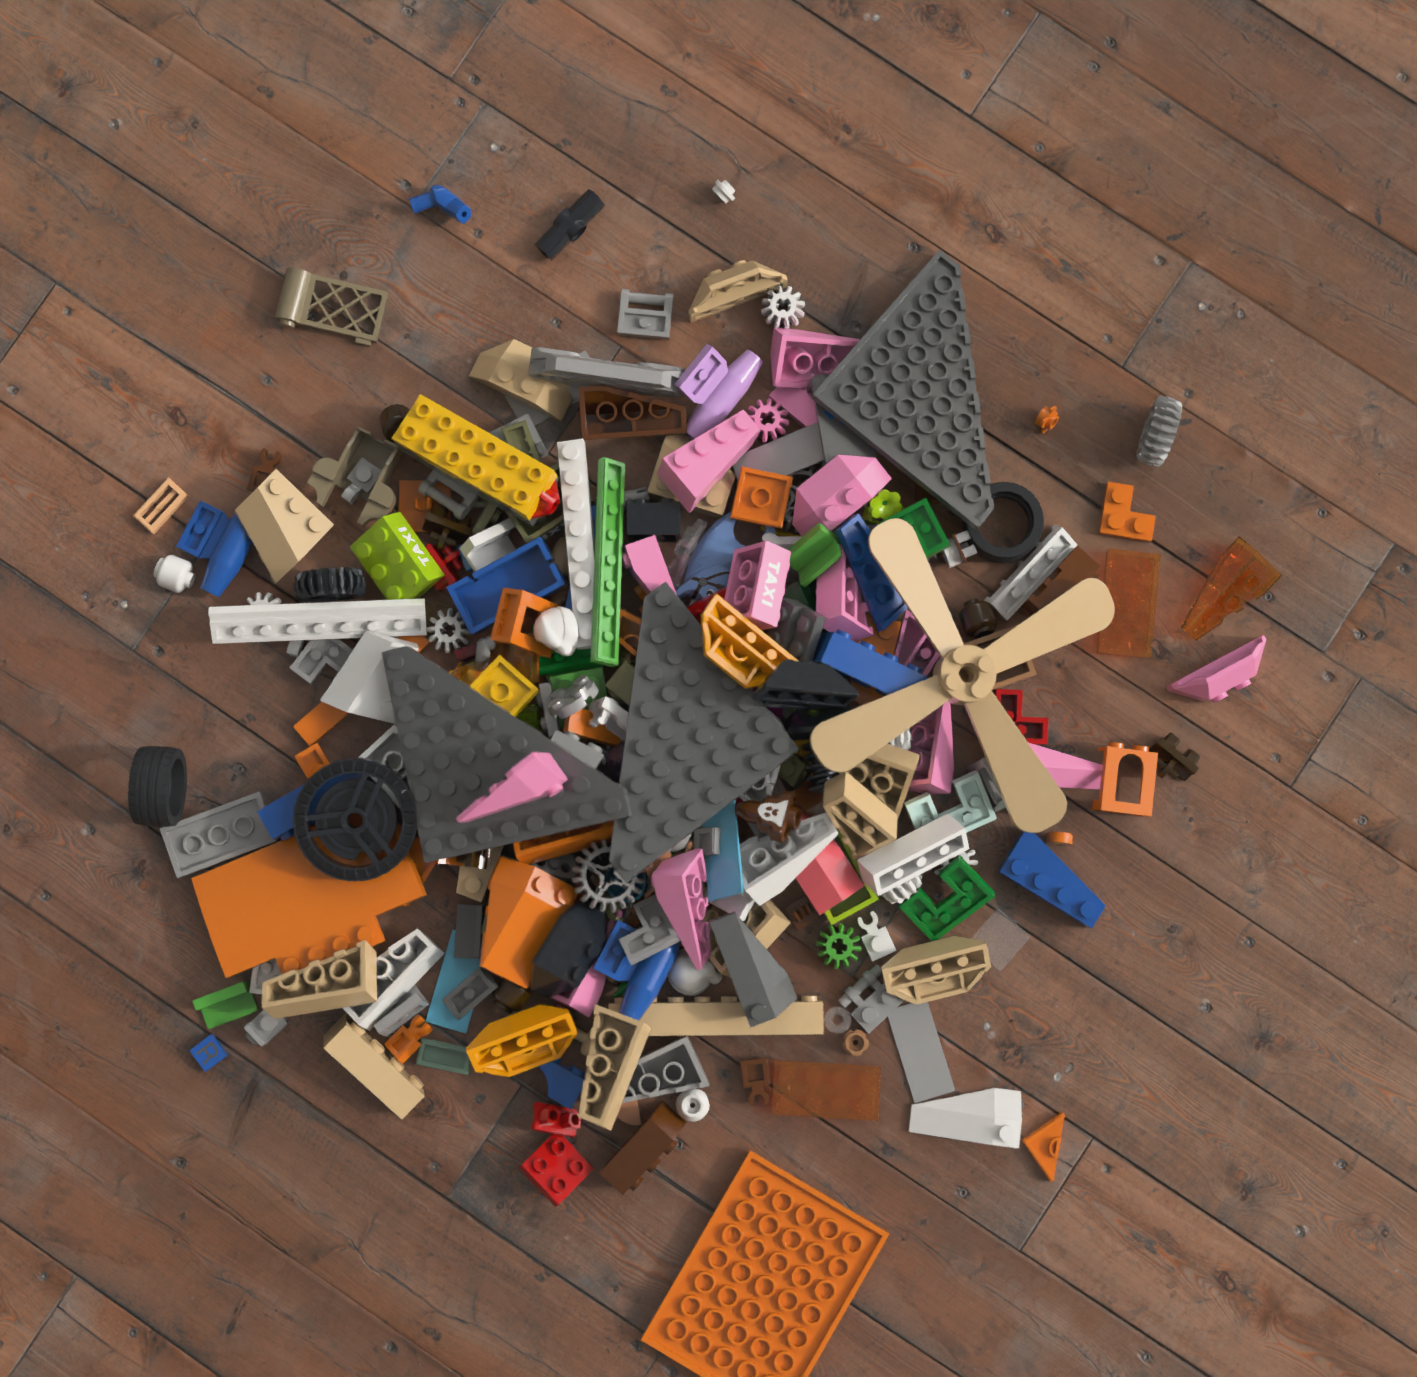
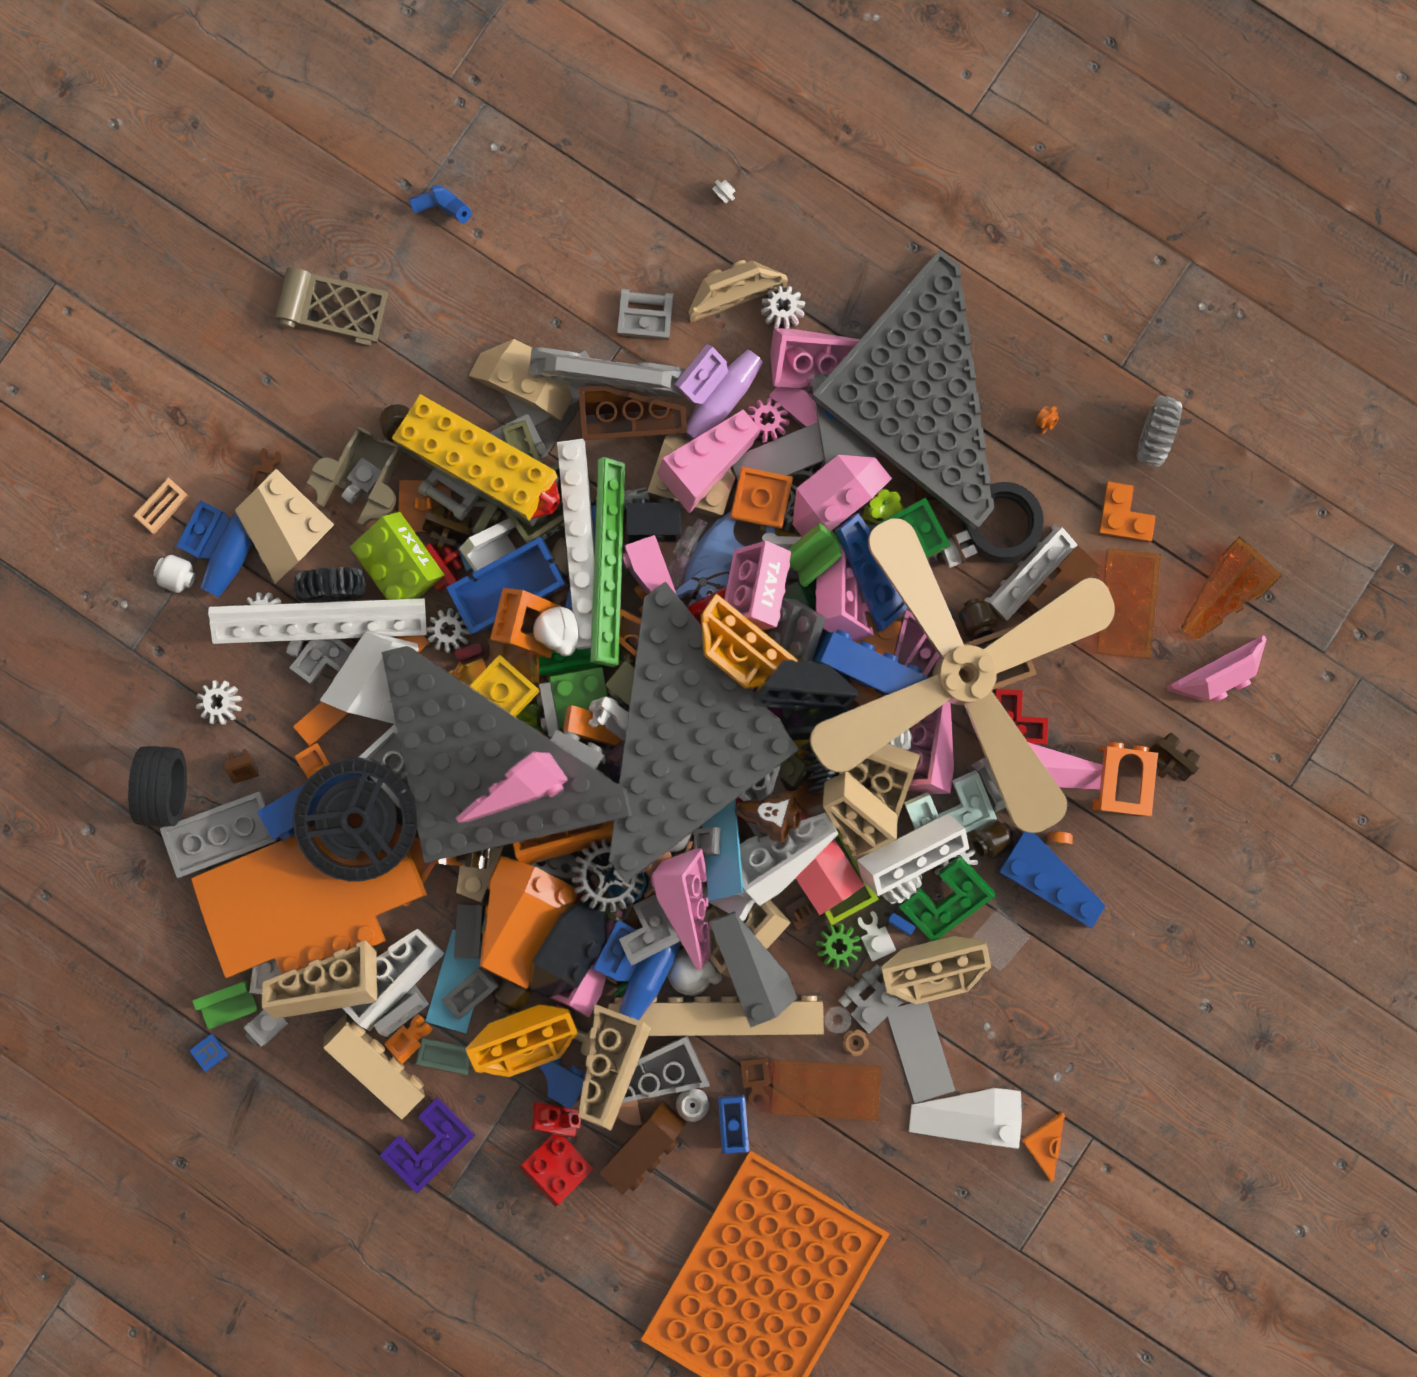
(209, 702): none -> white gear
(241, 767): none -> reddish brown tile
(421, 1167): none -> dark purple plate
(483, 649): light grey arm -> none
(570, 224): black piece -> none
(571, 700): light grey plate -> none
(733, 1123): none -> blue brick
(900, 923): none -> blue tile
(992, 838): none -> dark brown head

